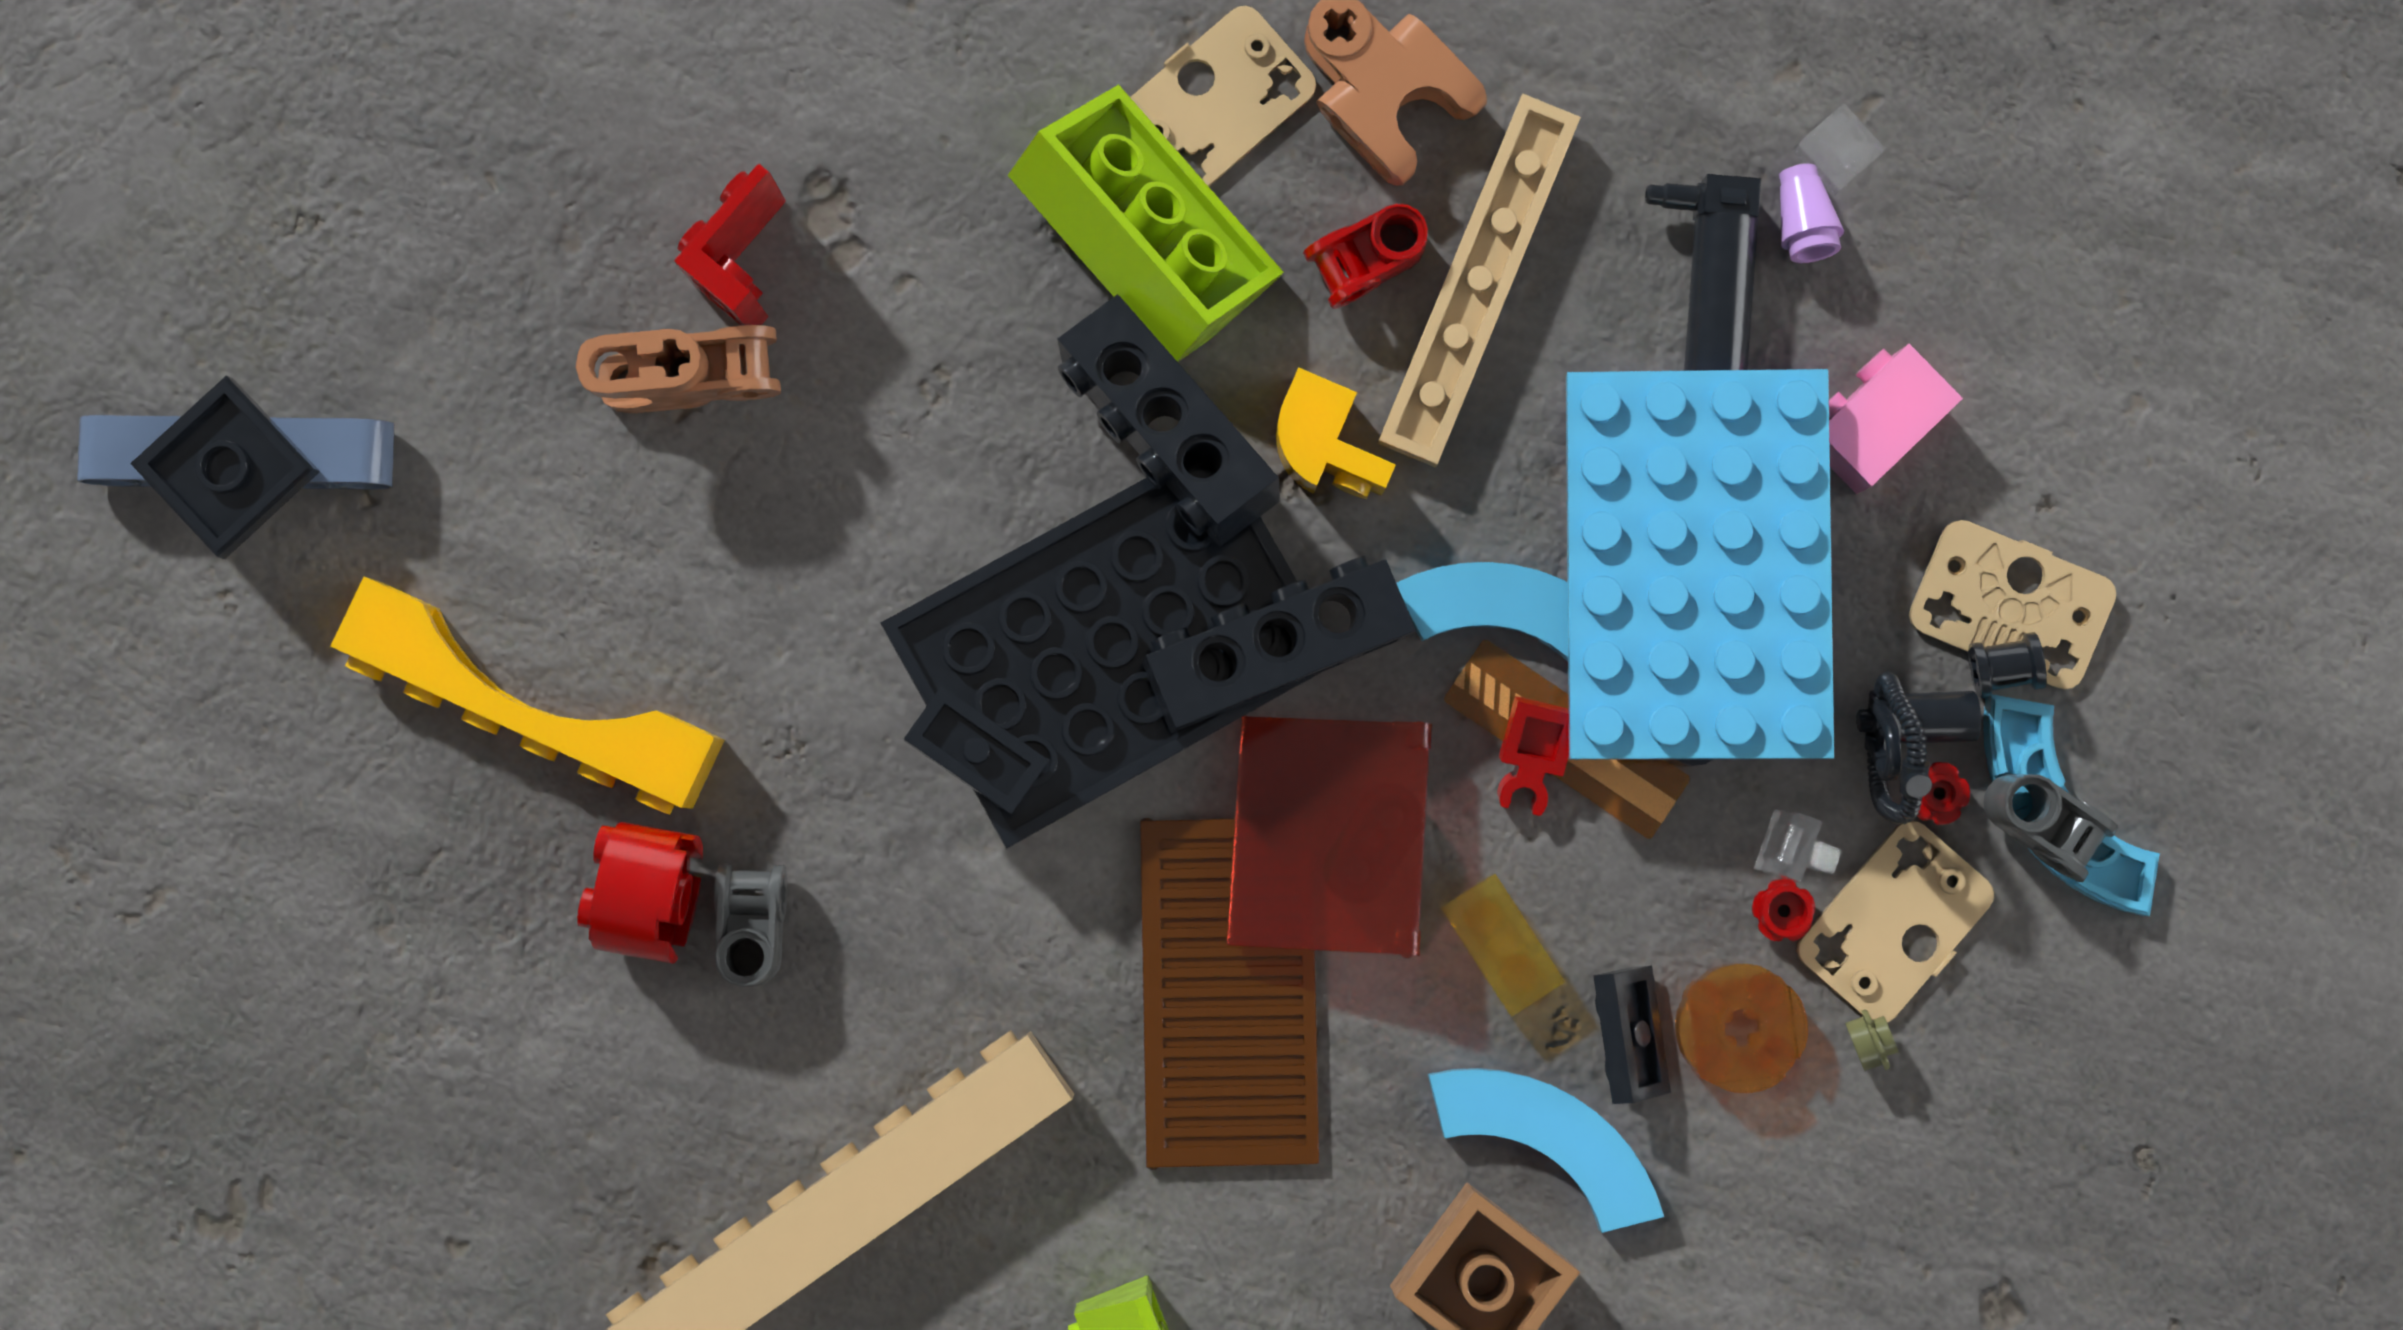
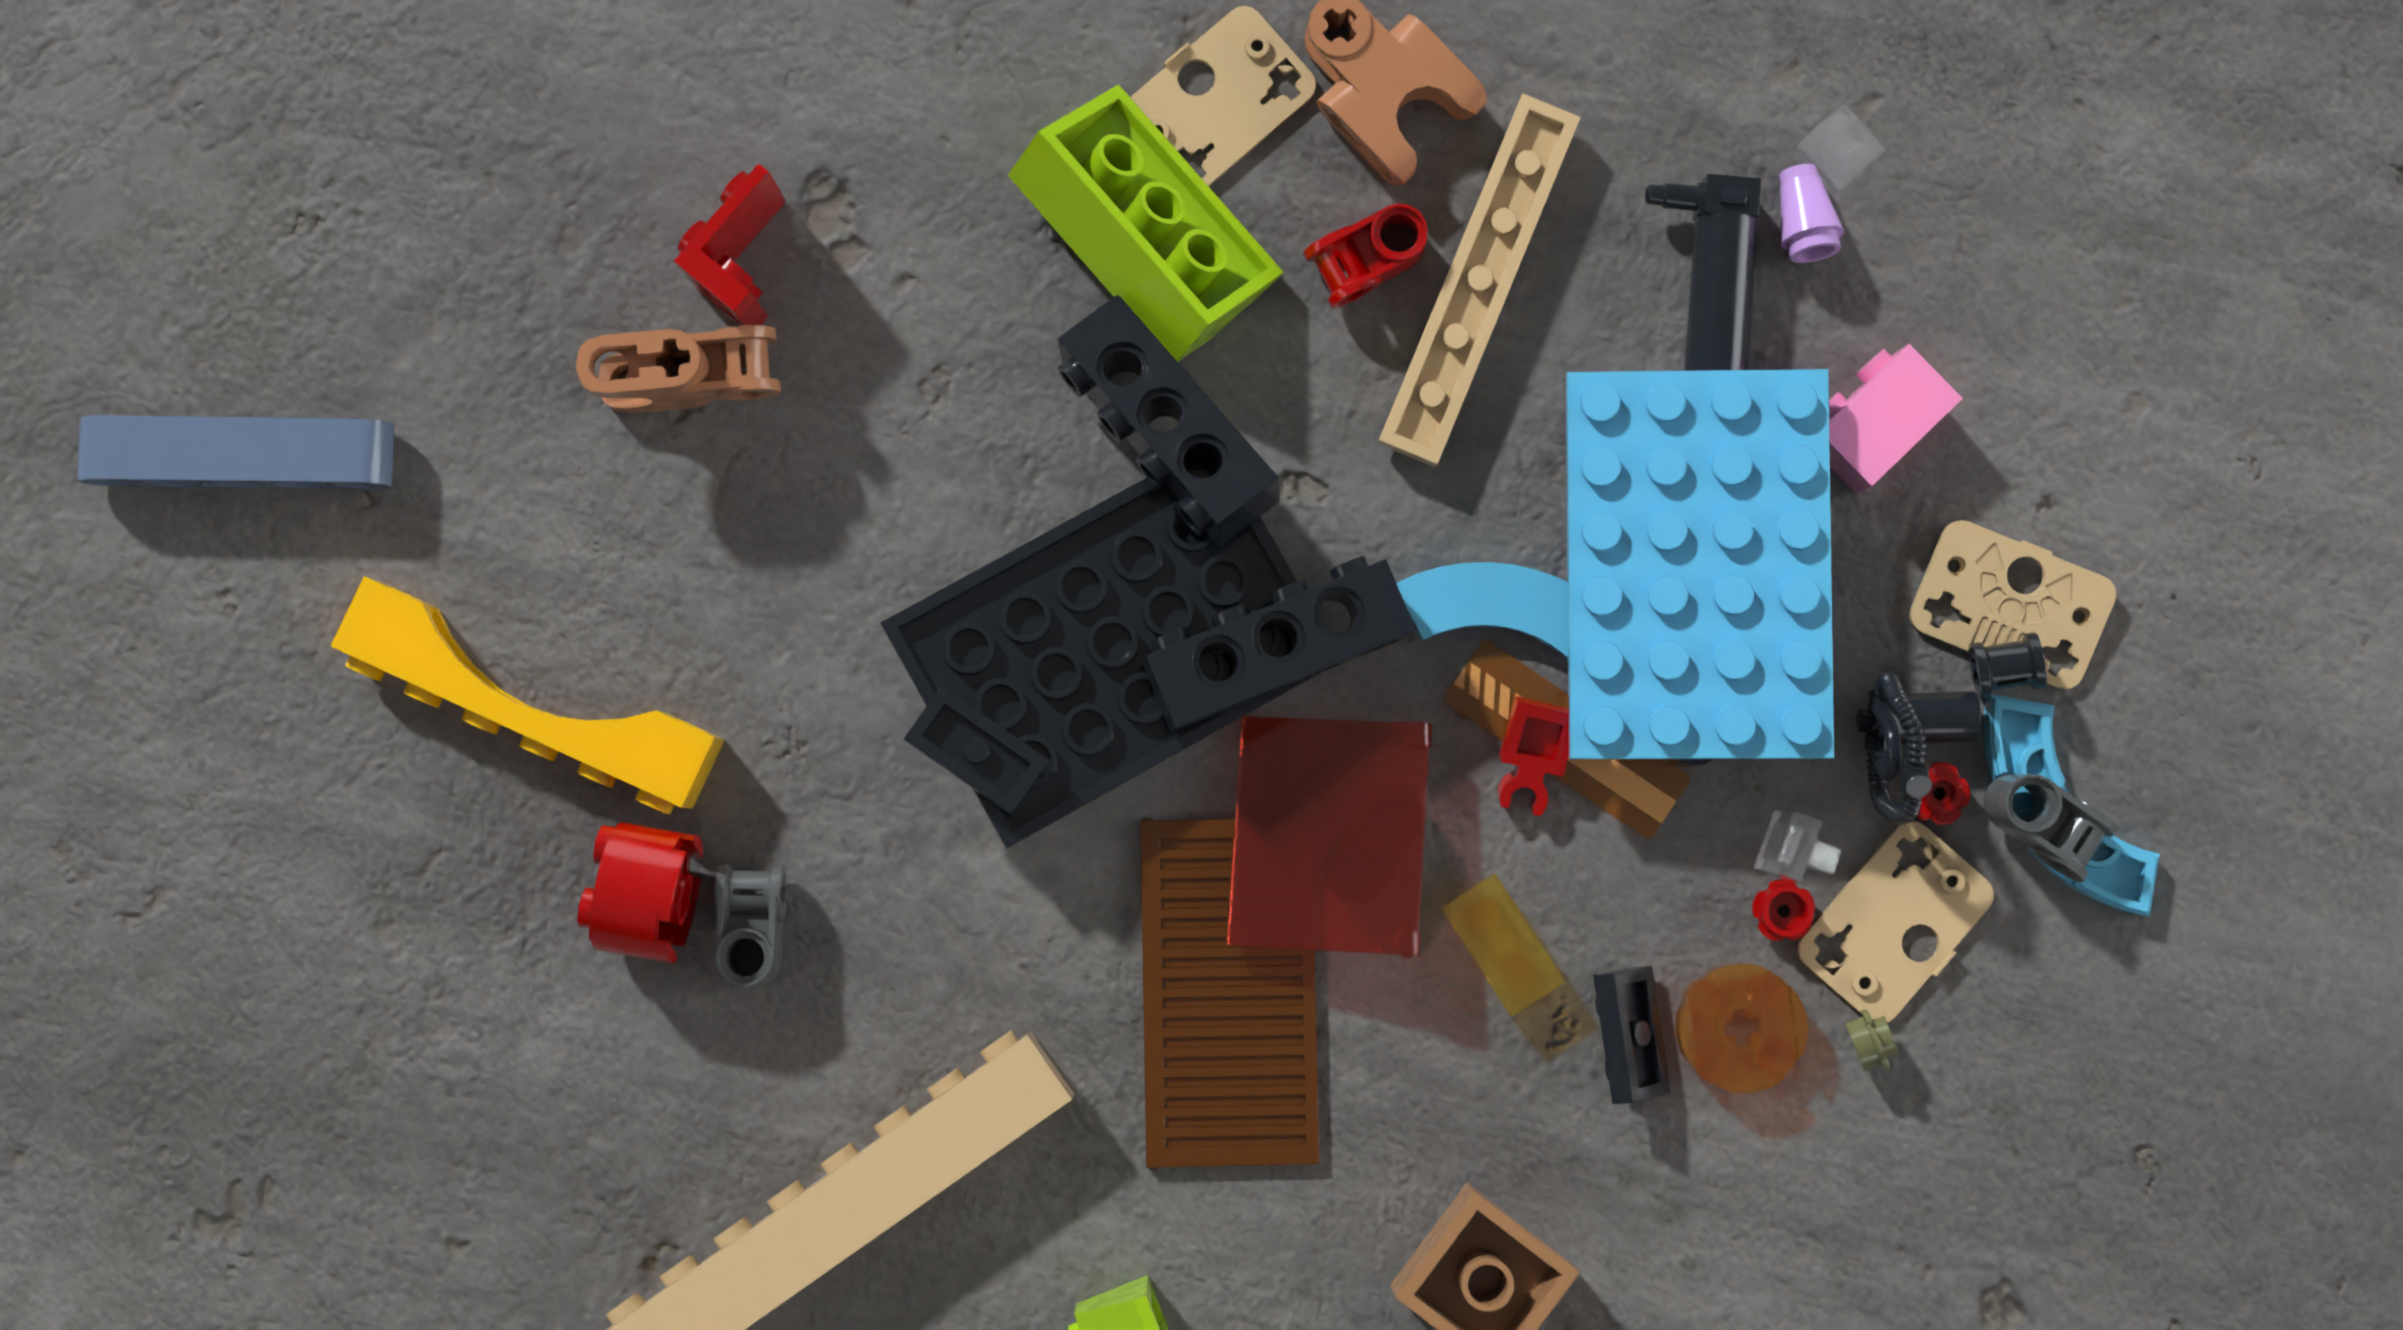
(225, 467): black tile -> none
(1310, 444): yellow brick -> none
(1558, 1126): medium azure tile -> none

